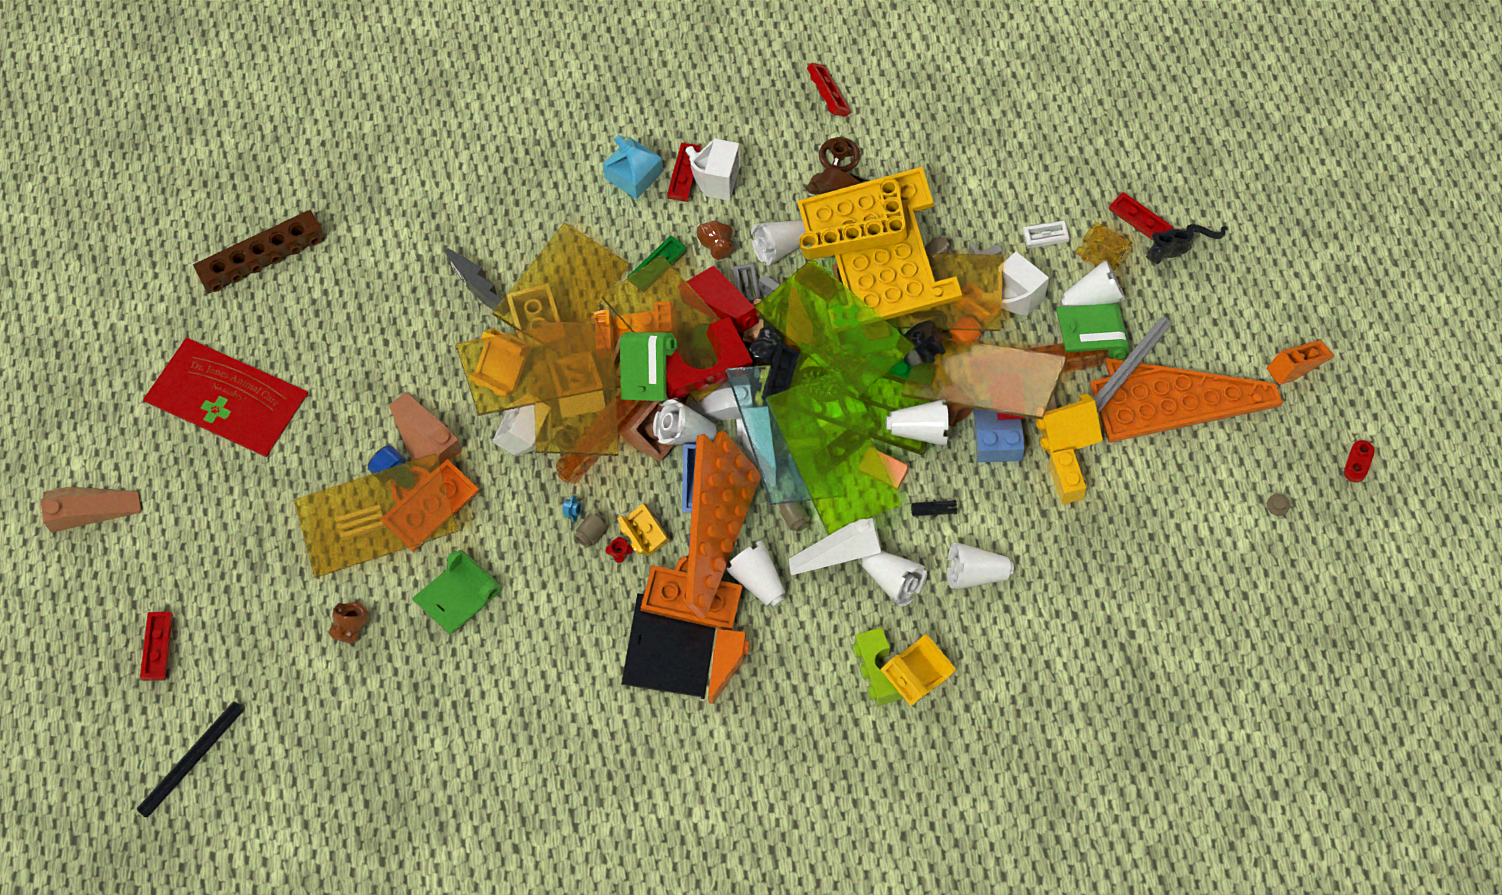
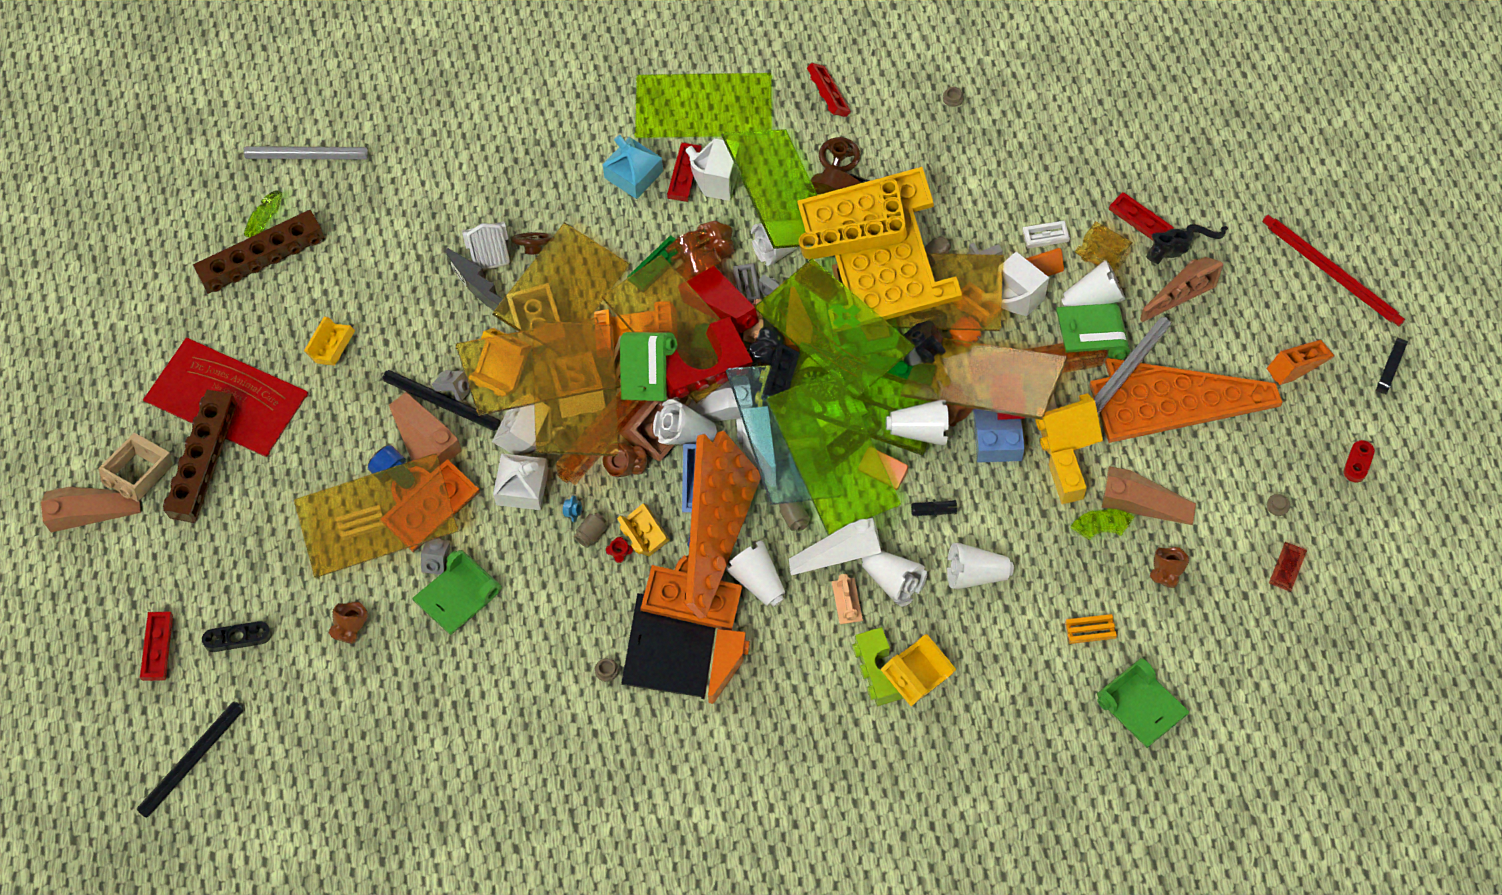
(135, 446): none -> tan window
(189, 507): none -> reddish brown brick
(254, 640): none -> black beam
(263, 213): none -> clear neon green tile
(278, 152): none -> light grey axle
(328, 342): none -> yellow bracket
(434, 556): none -> light grey bracket
(440, 400): none -> black axle
(452, 381): none -> light grey bracket
(487, 245): none -> white piece
(521, 481): none -> white piece
(532, 241): none -> reddish brown piece
(606, 670): none -> dark tan plate
(627, 462): none -> dark orange hair
(693, 254): none -> clear orange wheel
(702, 104): none -> clear neon green piece
(772, 180): none -> clear neon green piece
(846, 600): none -> light nougat hinge
(953, 97): none -> dark tan plate
(1048, 262): none -> orange slope
(1090, 620): none -> light orange tile
(1102, 521): none -> clear neon green tile
(1140, 702): none -> bright green door
(1143, 497): none -> nougat wedge
(1168, 566): none -> dark orange hair
(1192, 281): none -> nougat wedge
(1287, 566): none -> clear red plate
(1333, 270): none -> red piece
(1391, 366): none -> black beam

